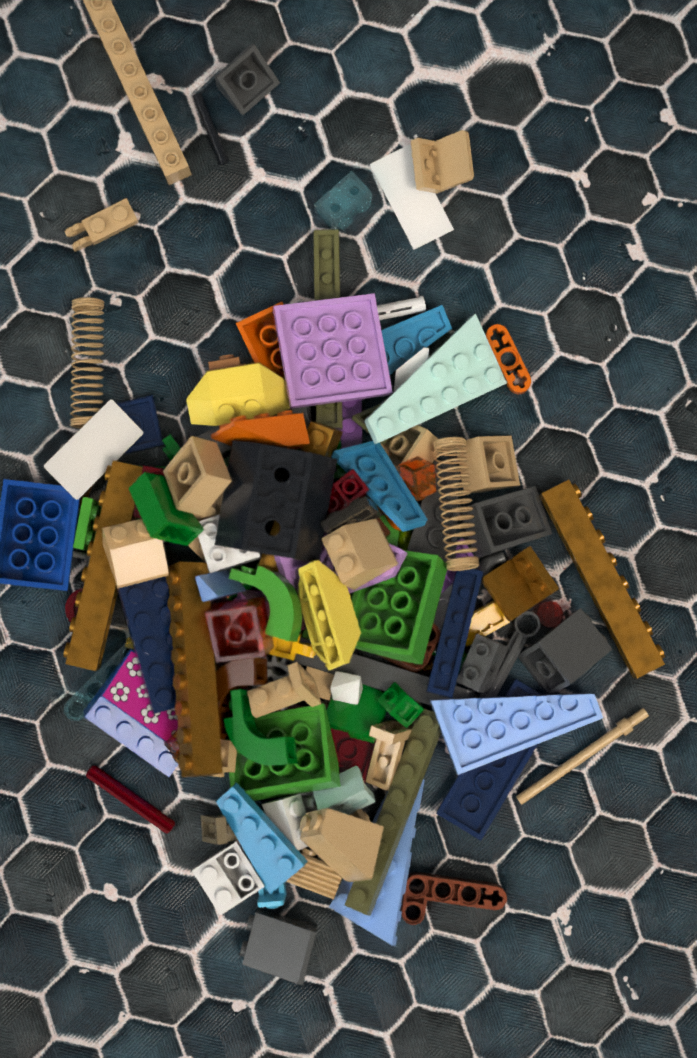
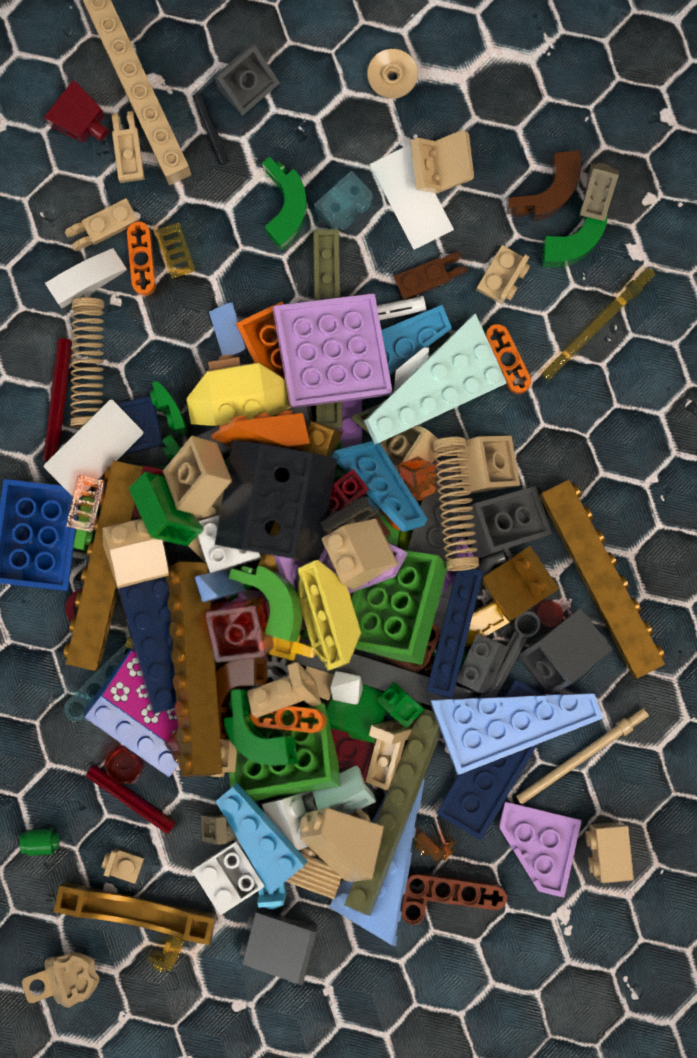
(39, 842): none -> green brick
(57, 399): none -> dark red axle
(66, 978): none -> tan piece
(77, 115): none -> dark red torso
(84, 480): none -> clear orange slope
(85, 277): none -> white slope
(116, 907): none -> pearl gold arch
(123, 765): none -> clear red hair
(123, 865): none -> tan bracket
(127, 150): none -> tan hinge
(146, 240): none -> orange beam
(162, 400): none -> green slope
(169, 230): none -> clear yellow slope
(172, 951): none -> clear yellow bracket
(227, 333): none -> medium blue slope
(291, 219): none -> green arch
(305, 727): none -> orange beam
(392, 62): none -> tan dish
(427, 846): none -> clear orange bracket
(428, 276): none -> reddish brown hinge
(503, 274): none -> tan bracket
(542, 843): none -> lavender plate
(566, 175): none -> reddish brown arch
(573, 248): none -> green arch
(599, 191): none -> dark tan bracket
(610, 852): none -> tan brick
(633, 289): none -> clear yellow bar

